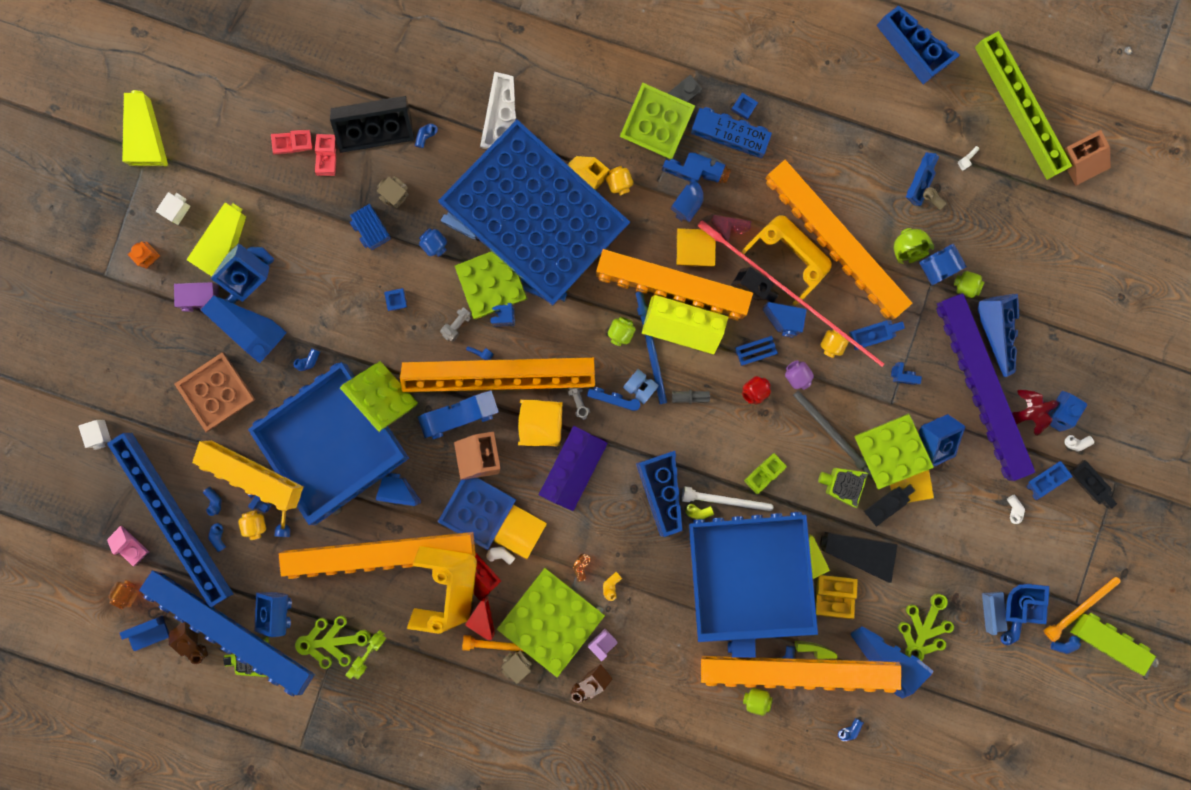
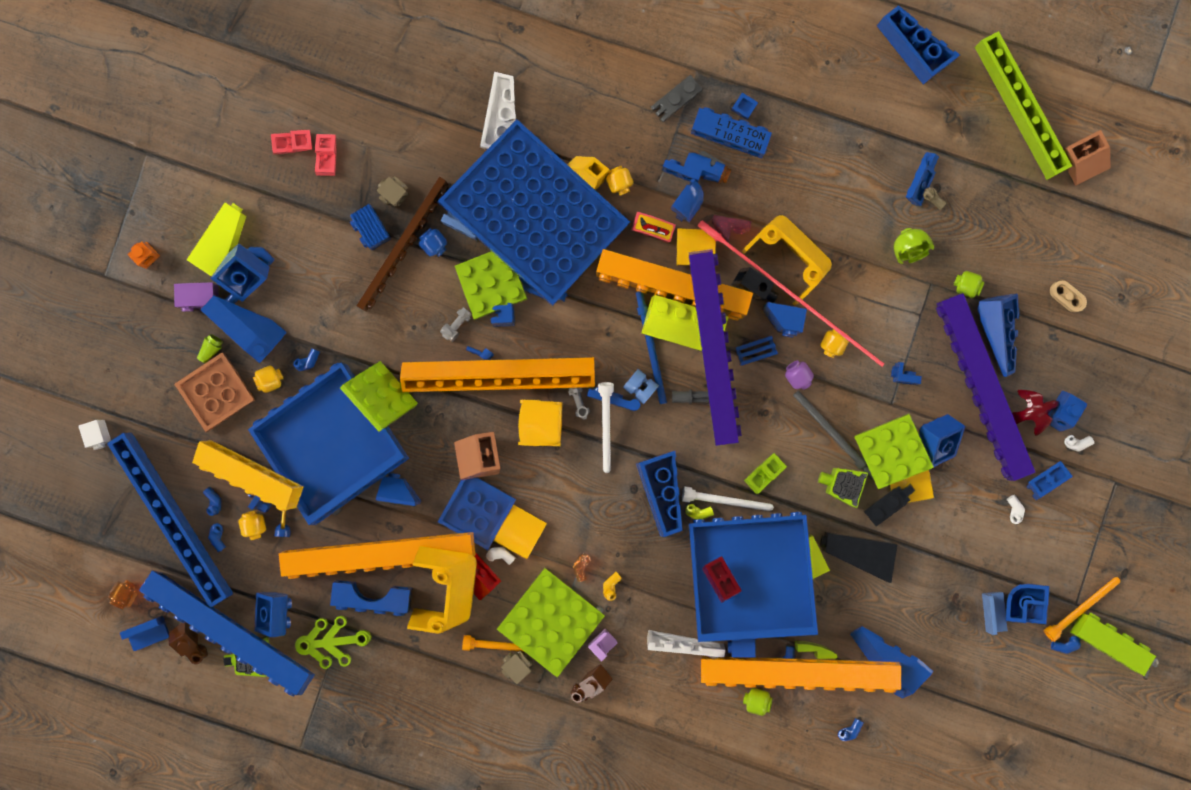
(129, 547): bright pink slope -> none
(141, 133): neon yellow slope -> none
(173, 207): white brick -> none
(209, 348): none -> lime cone
(268, 379): none -> yellow head
(347, 594): none -> blue arch
(358, 666): lime plant -> none
(372, 124): black slope -> none
(395, 299): blue plate -> none
(399, 251): none -> reddish brown plate
(424, 133): blue arm -> none
(462, 413): blue brick -> none
(481, 620): red slope -> none
(573, 468): dark purple slope -> none
(606, 390): none -> white piece
(621, 331): lime head -> none
(653, 227): none -> slope
(657, 121): lime plate -> none
(680, 644): none -> white wing
(713, 346): none -> dark purple brick
(721, 579): none -> dark red hinge
(756, 390): red head -> none
(836, 597): yellow slope -> none
(838, 240): light orange brick -> none
(876, 333): blue hinge -> none
(924, 631): lime plant -> none
(942, 264): blue brick -> none
(965, 162): white hand -> none
(1012, 635): blue arm -> none
(1067, 295): none -> tan plate
(1093, 484): black hinge -> none

